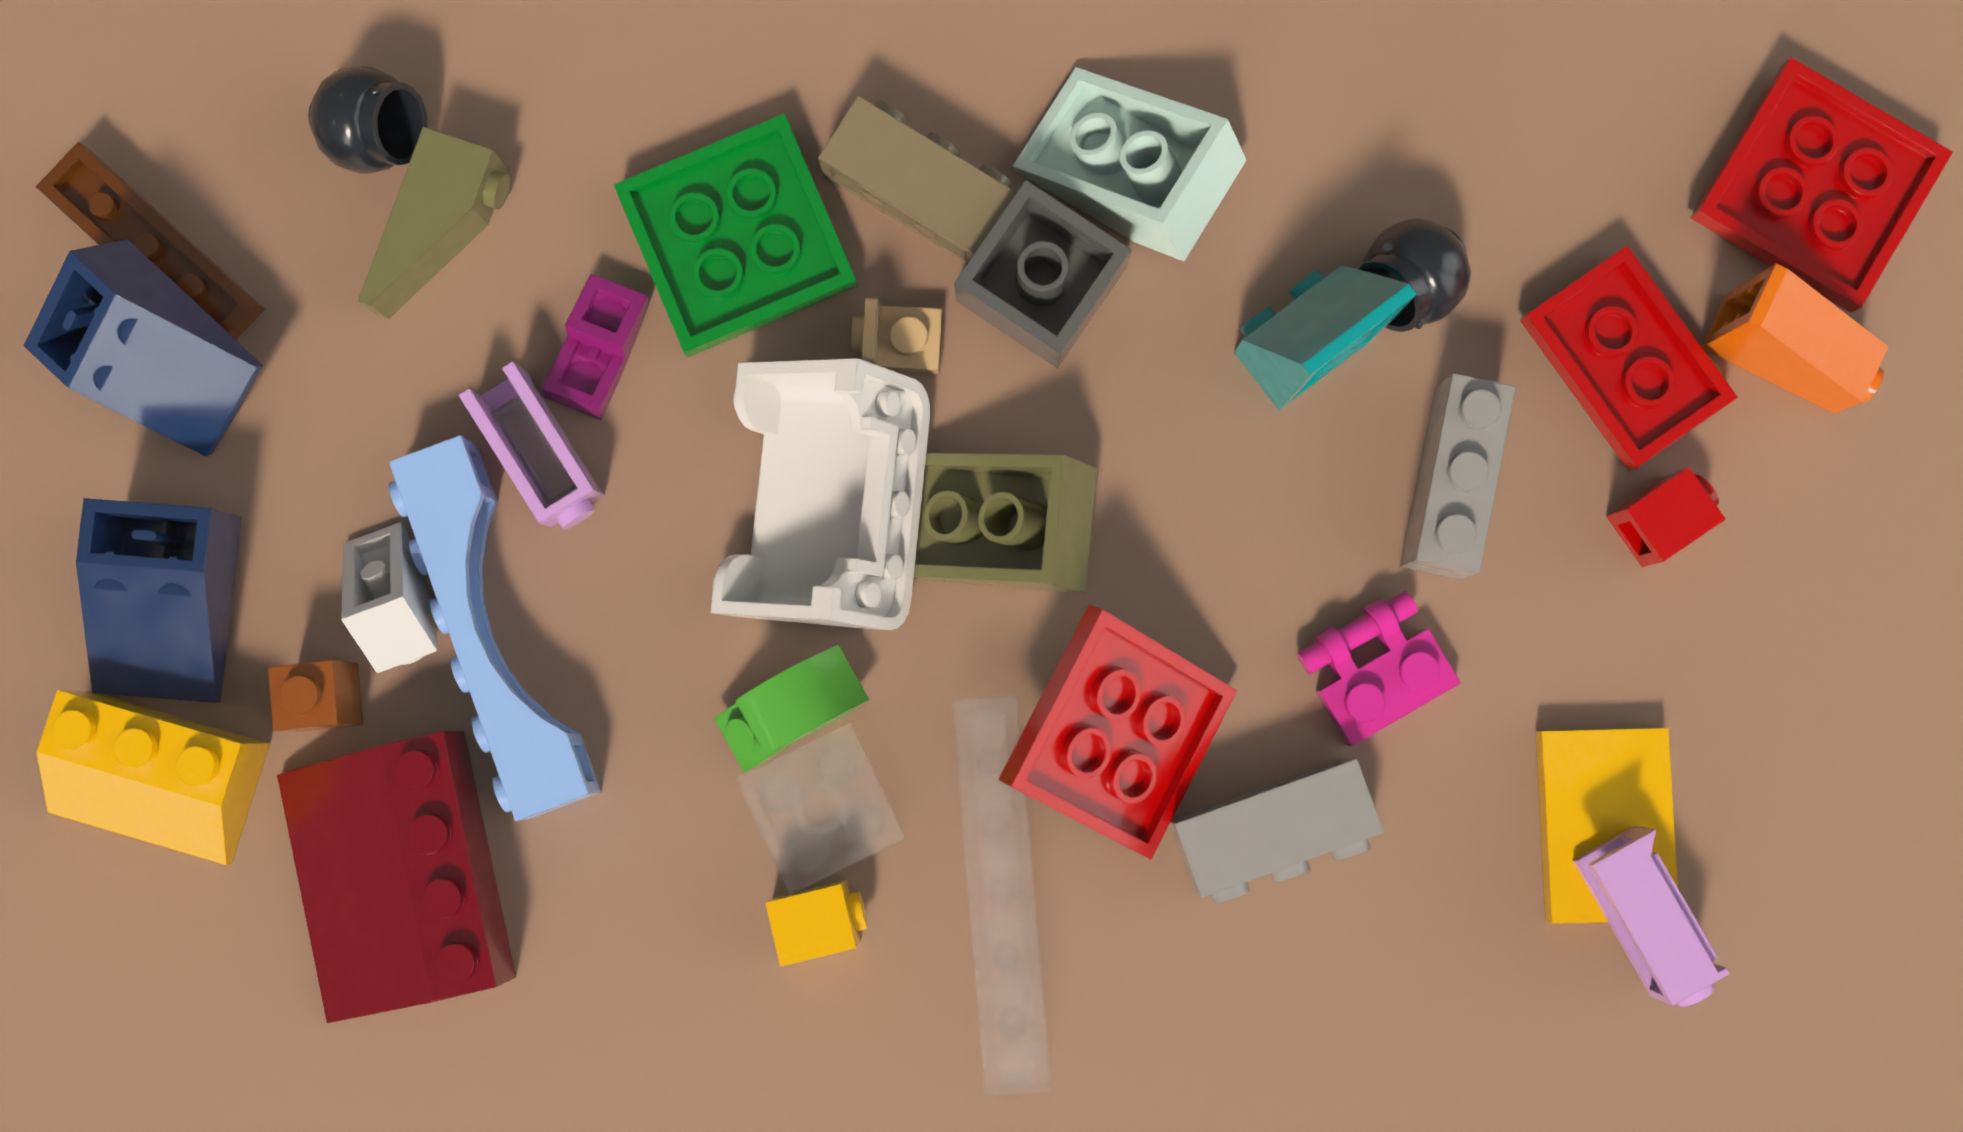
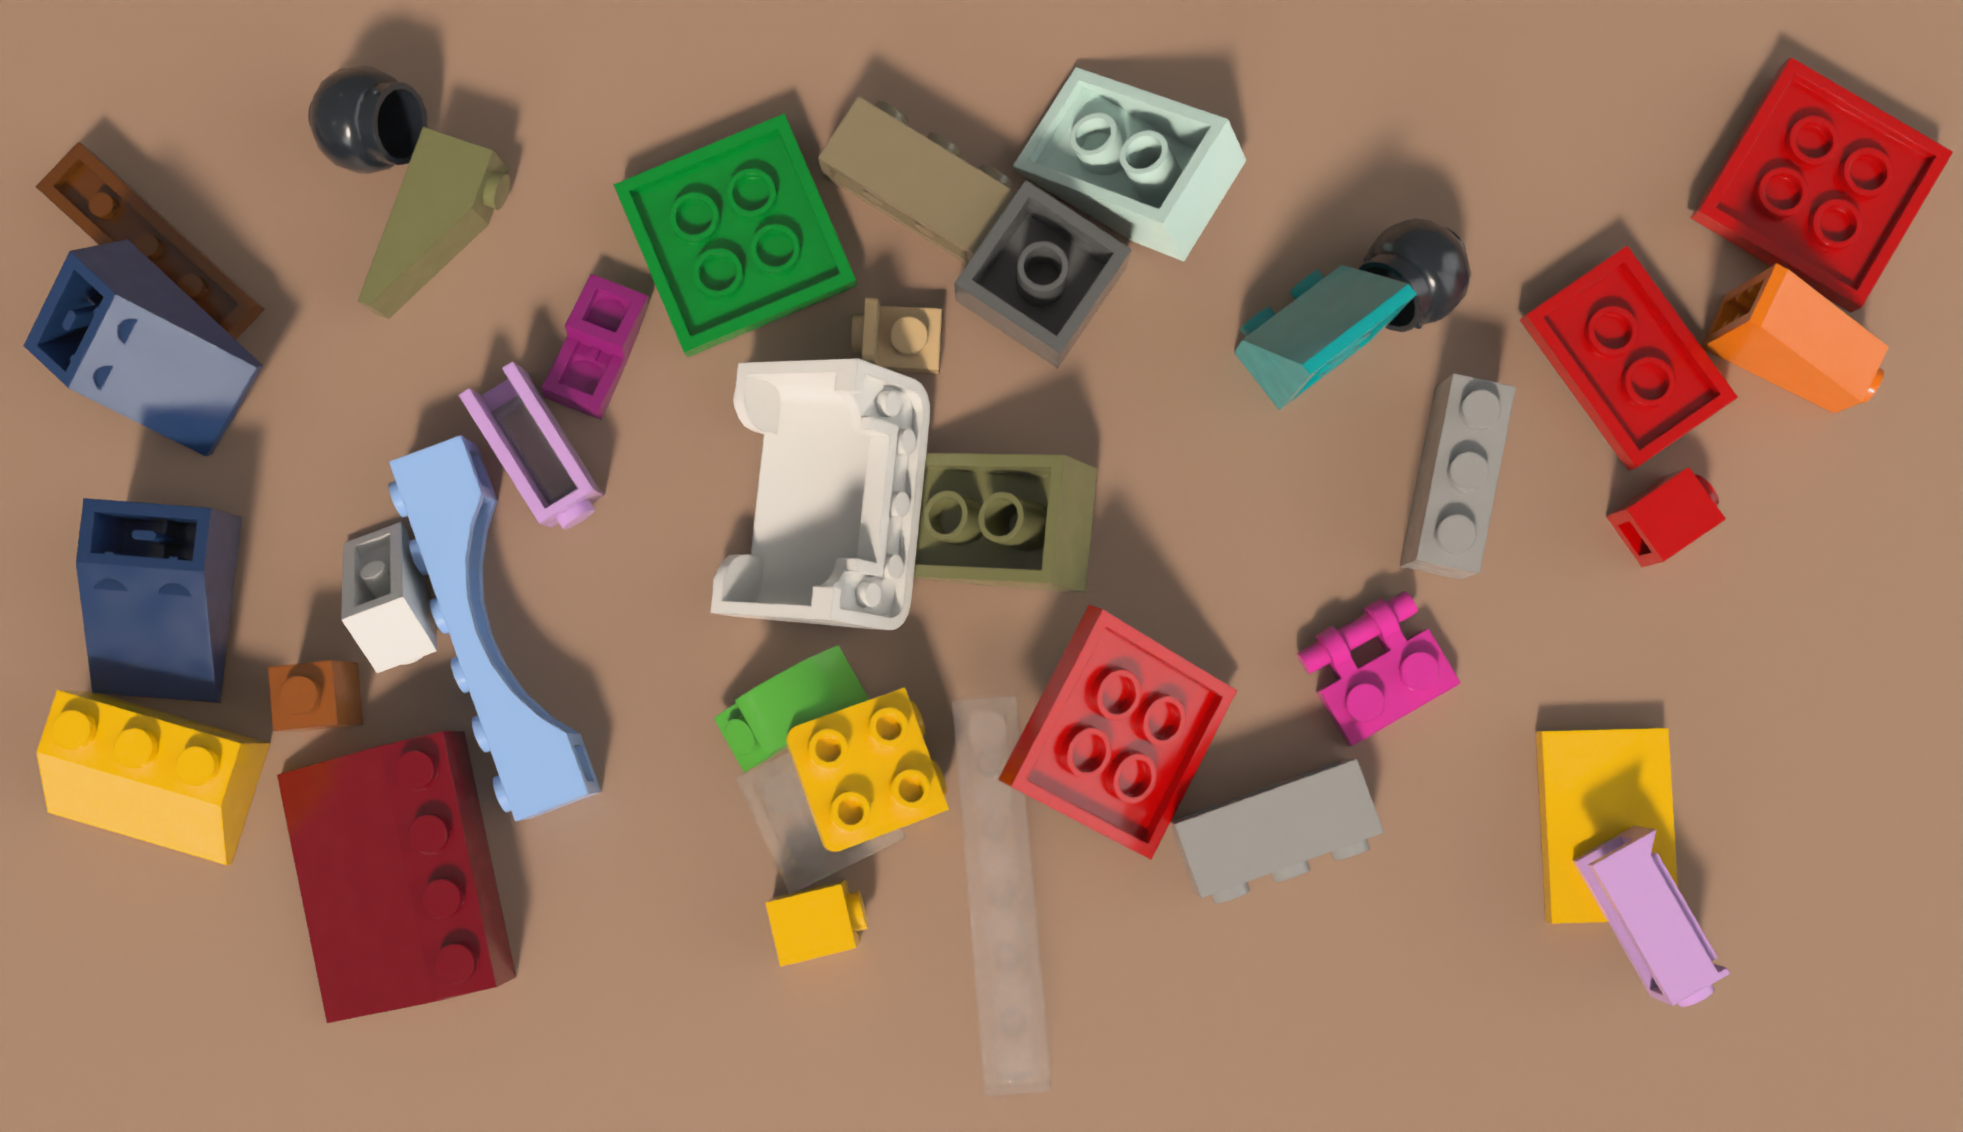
(867, 770): none -> yellow bracket

